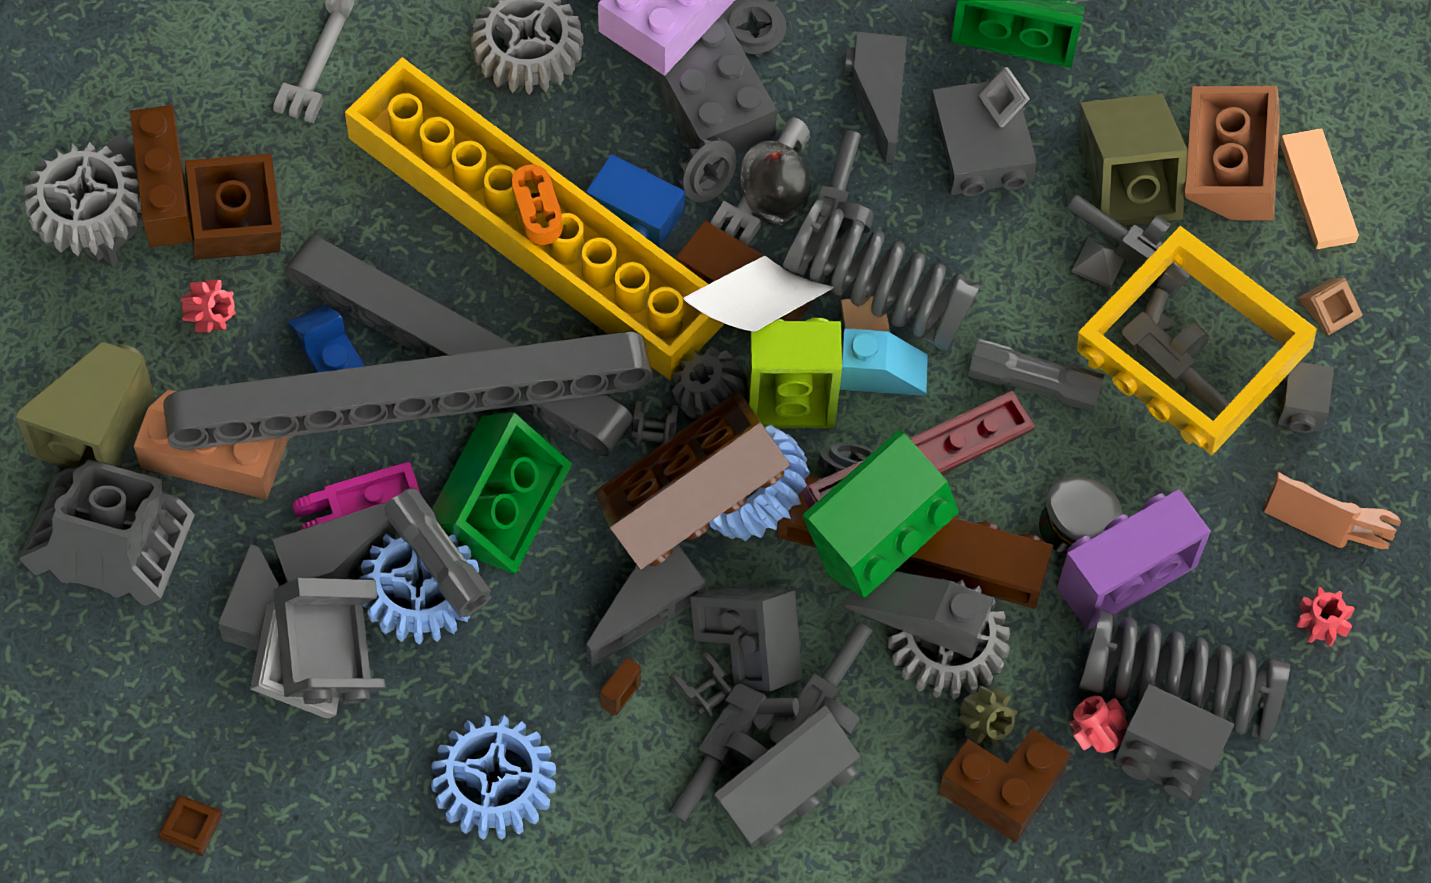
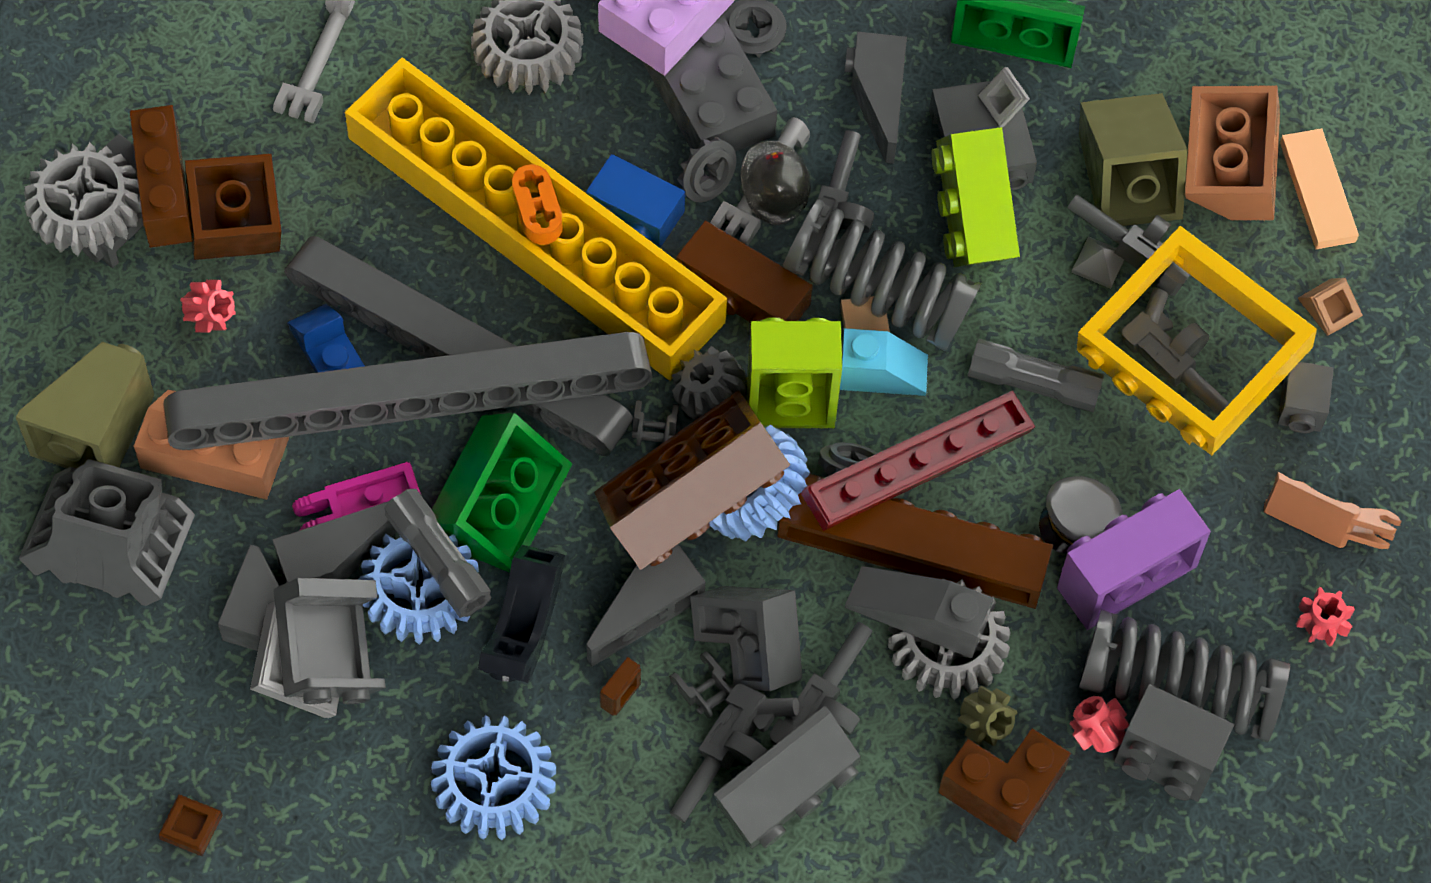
(524, 615): none -> black arch
(755, 295): white sticker -> none
(880, 515): green slope -> none
(976, 197): none -> lime brick

